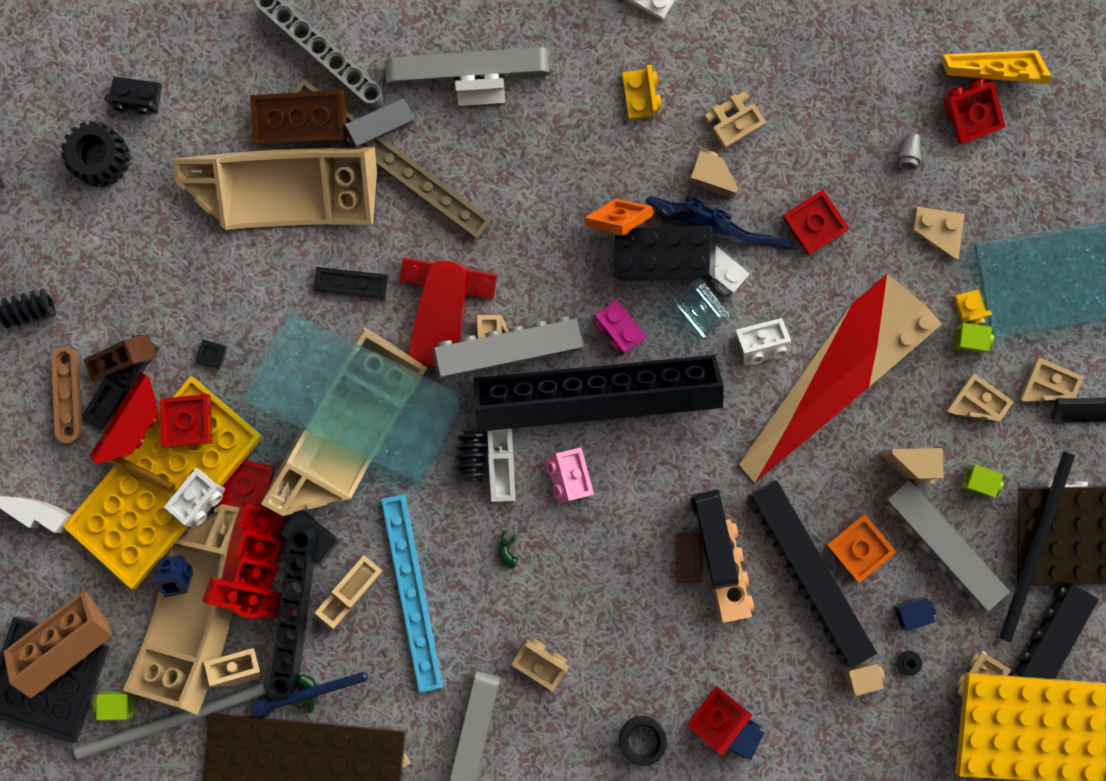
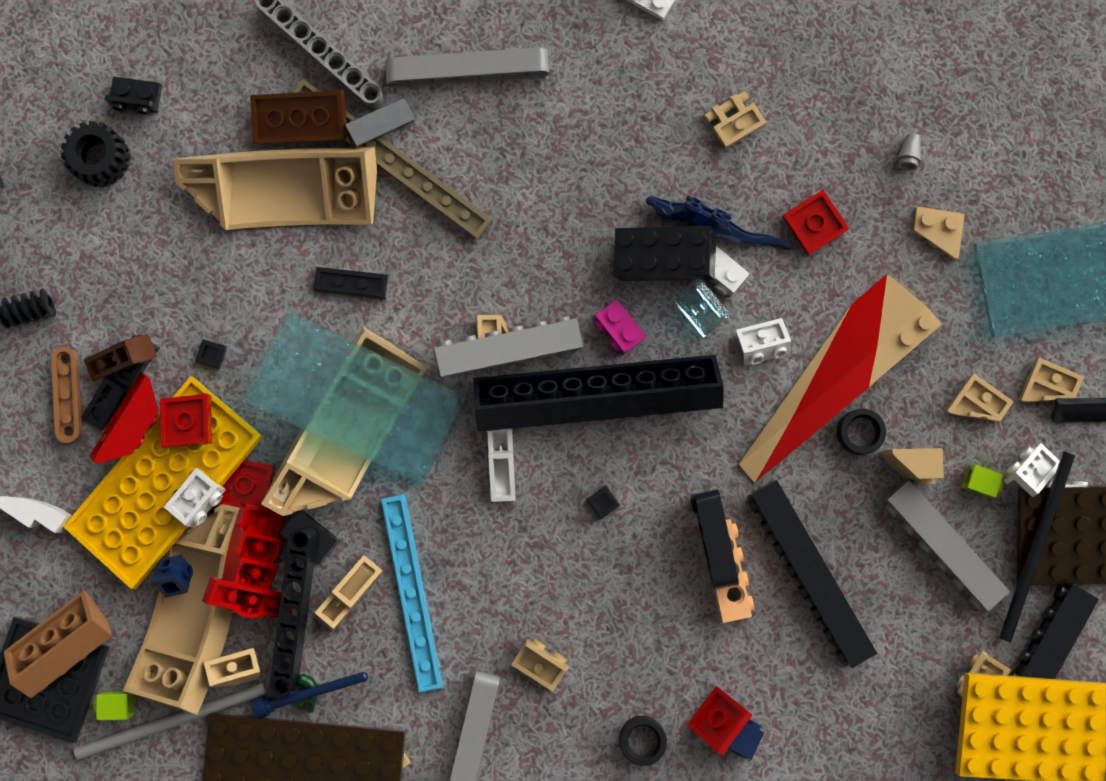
(143, 474): pearl gold bar -> none
(442, 301): red slope -> none
(471, 456): black piece -> none
(480, 91): white bracket -> none
(504, 554): dark green arm -> none
(569, 475): bright pink bracket -> none
(603, 502): none -> black tile
(619, 216): orange plate -> none
(641, 94): yellow bracket -> none
(688, 558): reddish brown tile -> none
(713, 174): tan slope -> none
(861, 548): orange plate -> none
(864, 678): tan brick -> none
(876, 420): none -> black tyre
(902, 659): black plate -> none
(915, 613): dark blue brick -> none
(971, 307): yellow bracket -> none
(973, 338): lime brick -> none
(974, 110): red plate -> none
(1009, 66): yellow wing -> none
(1033, 470): none -> white bracket

